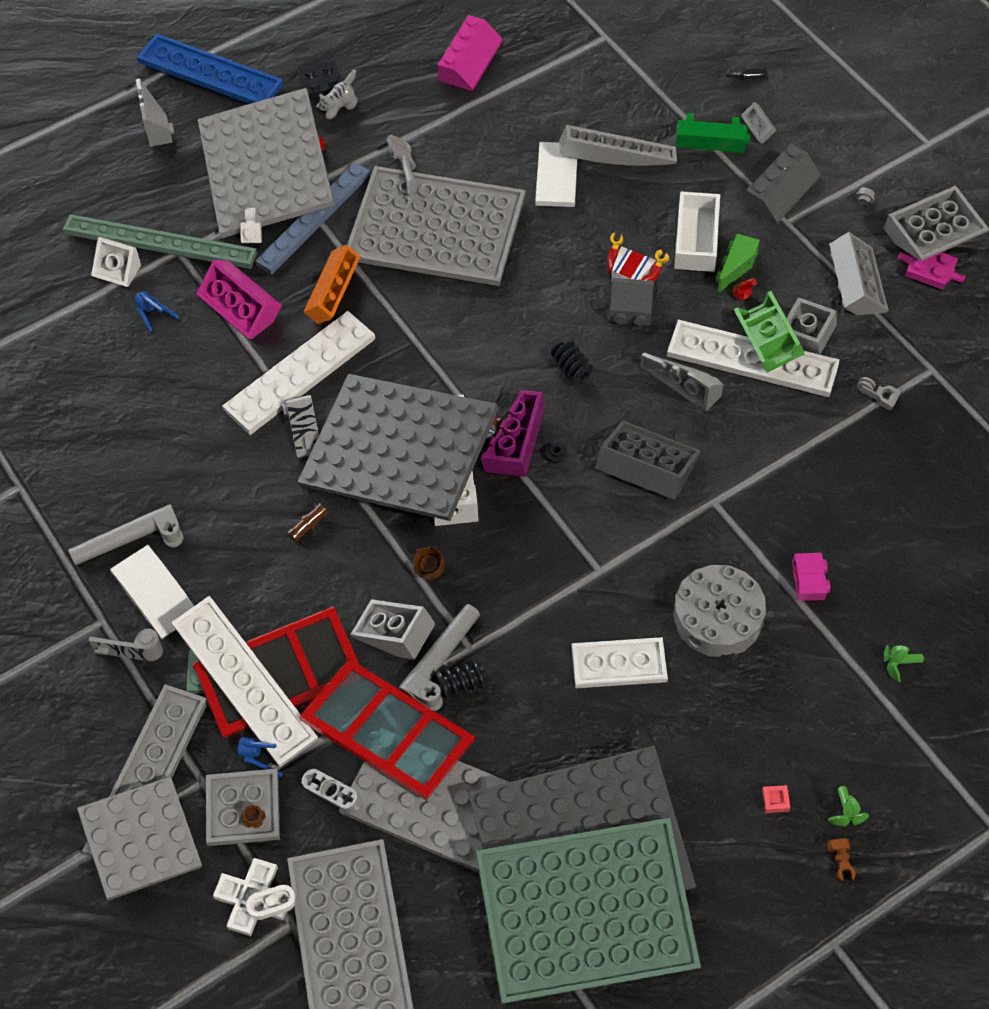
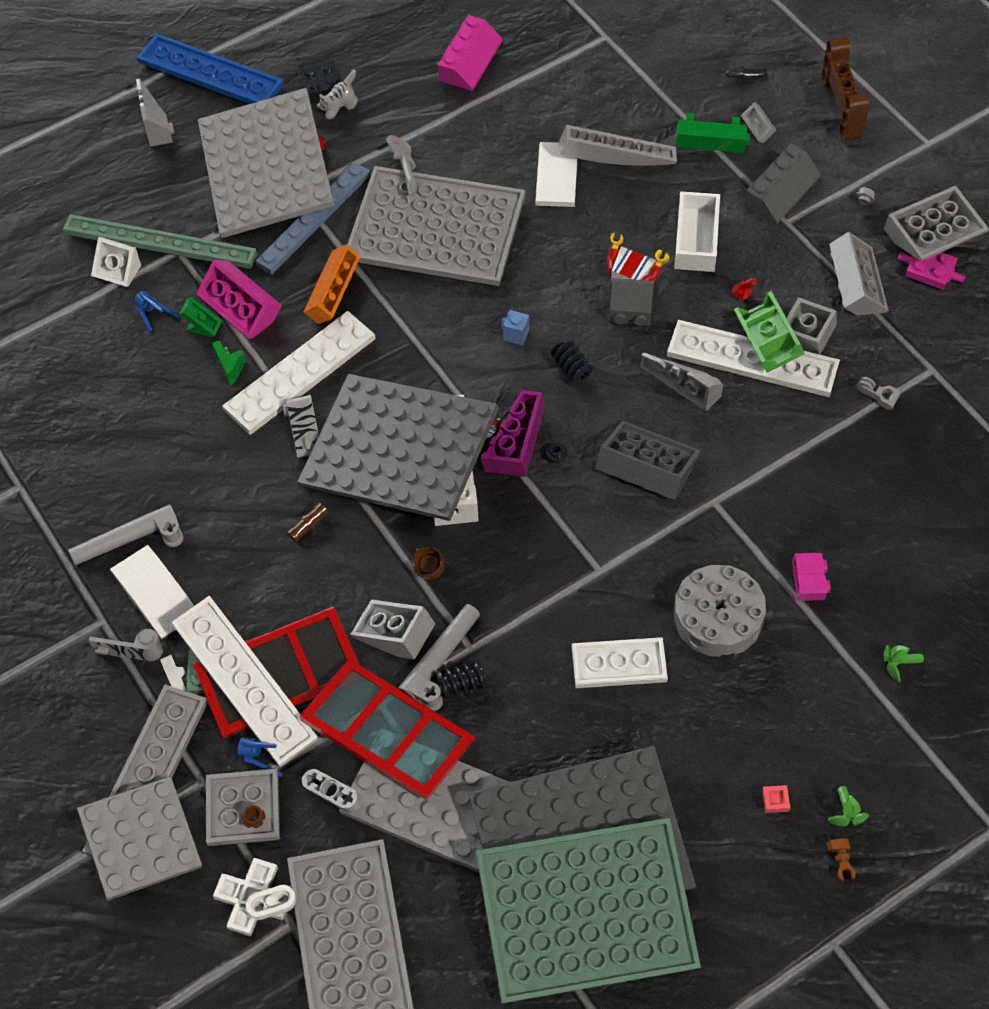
(173, 673): none -> white sticker
(200, 318): none -> green slope
(230, 363): none -> green slope
(250, 230): white plate -> none
(515, 327): none -> medium blue brick
(740, 260): bright green slope -> none
(852, 105): none -> reddish brown beam

